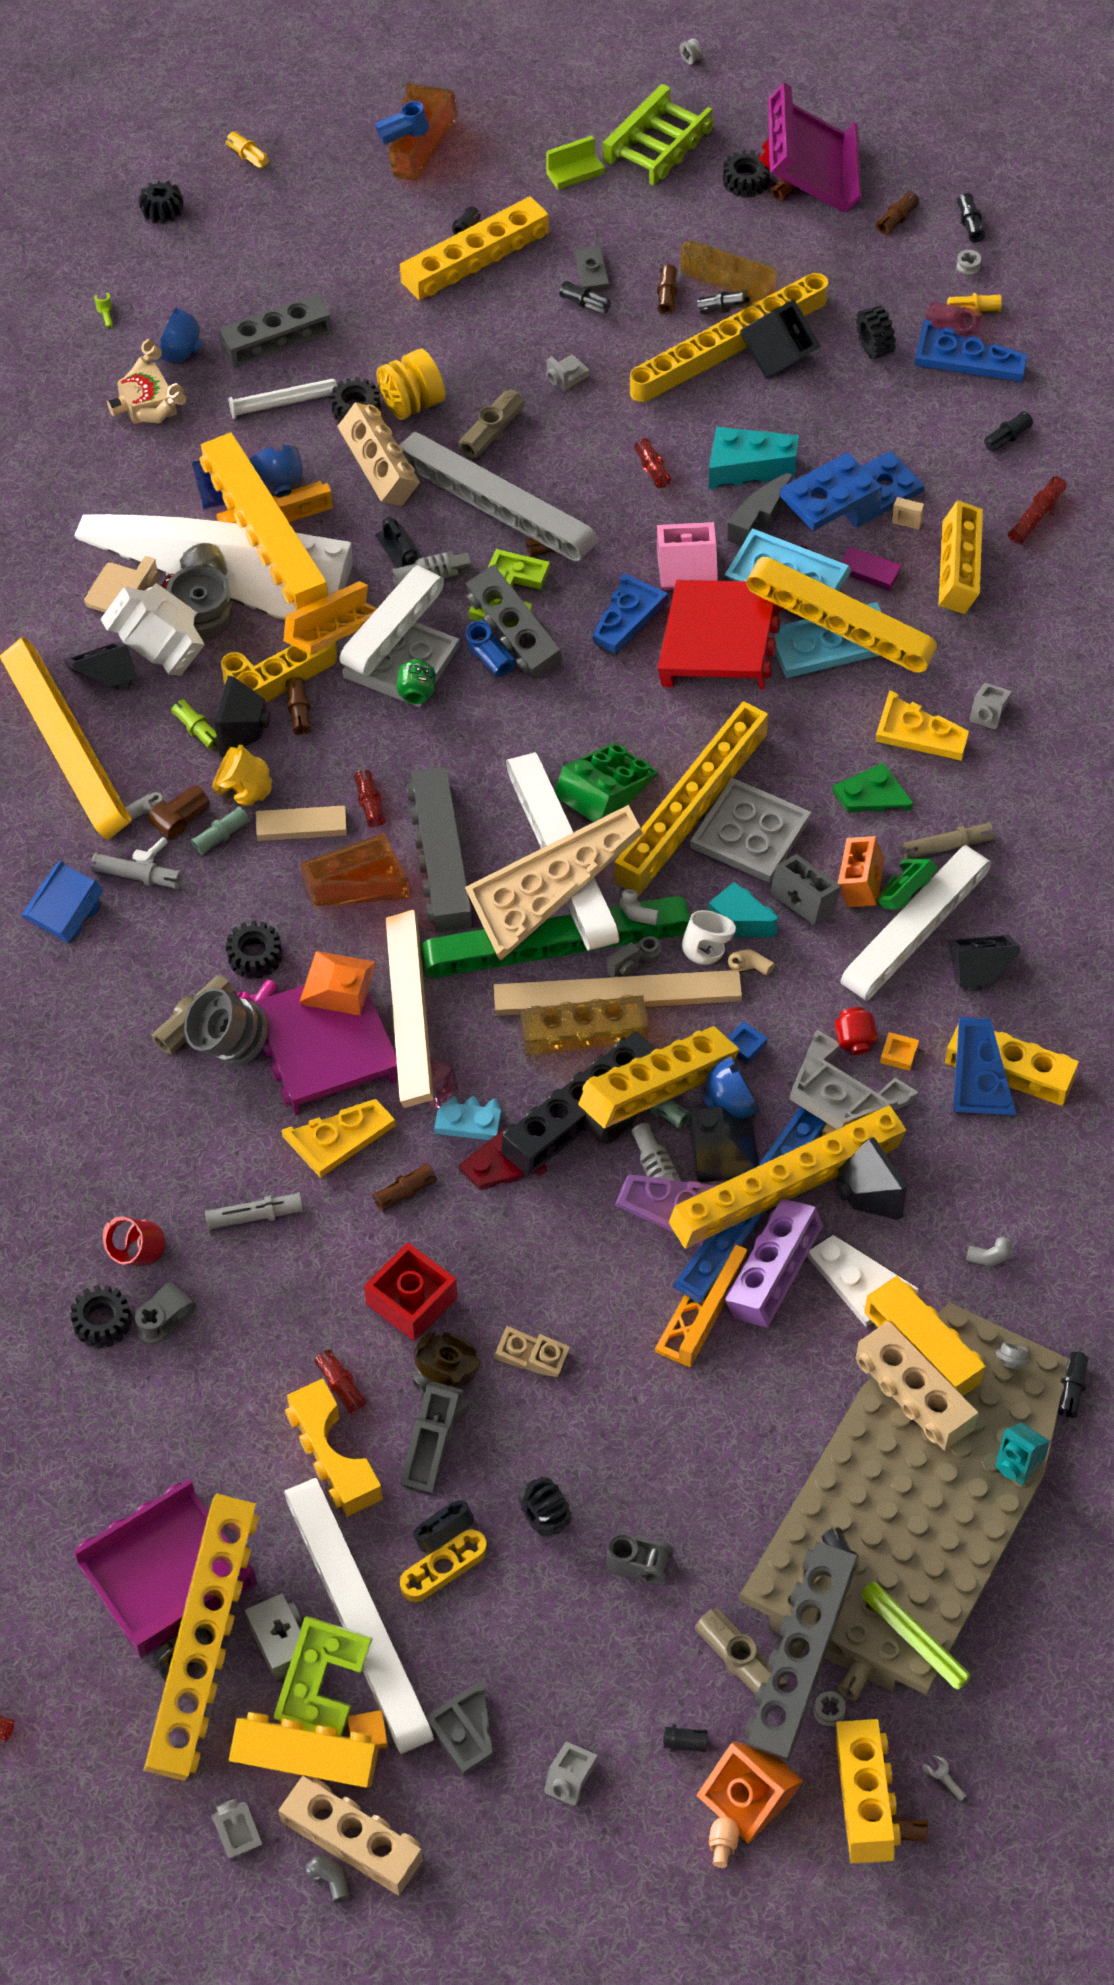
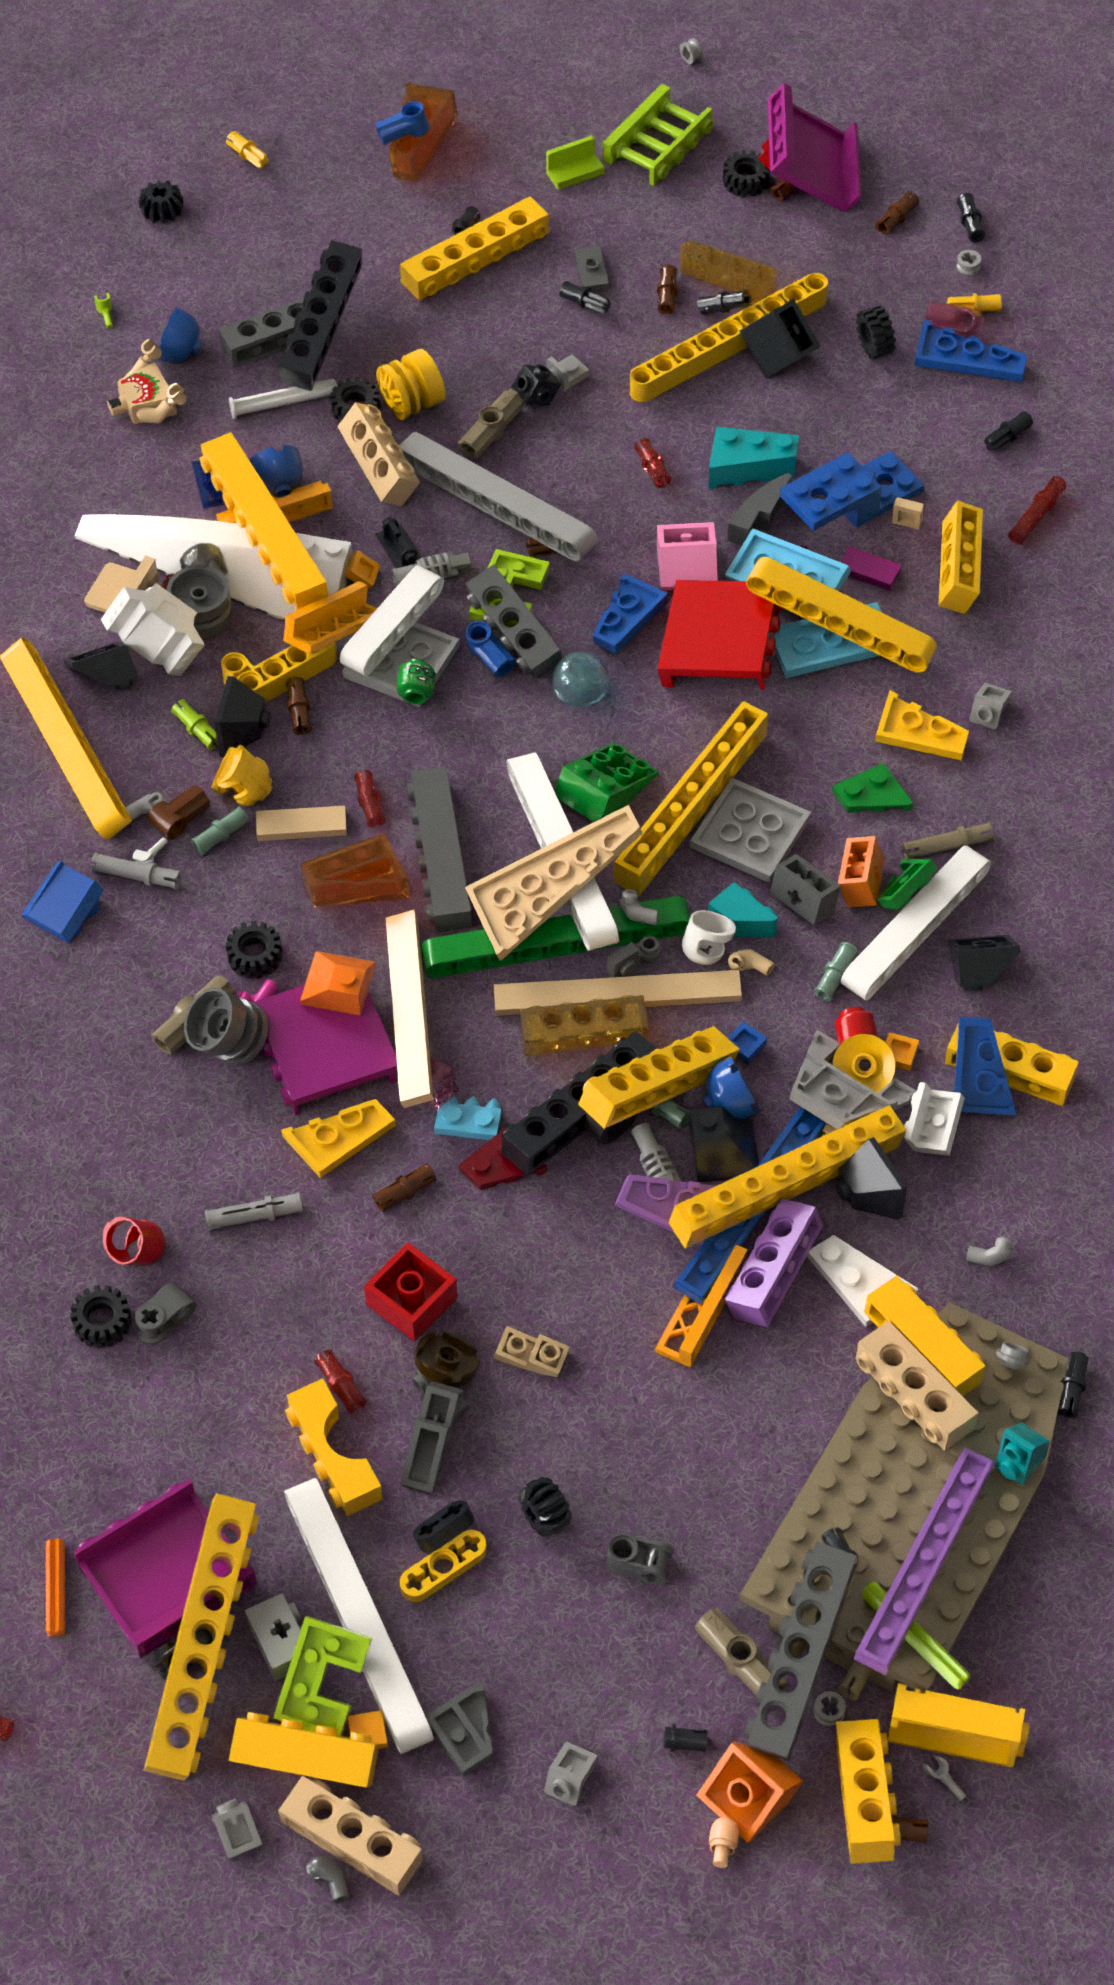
(55, 1587): none -> orange axle
(320, 315): none -> black brick
(362, 569): none -> light orange tile
(536, 384): none -> black brick
(580, 679): none -> clear light blue cylinder
(834, 971): none -> sand green pin
(873, 1049): none -> yellow dish
(924, 1561): none -> medium lavender tile
(933, 1120): none -> white bracket
(958, 1726): none -> yellow door

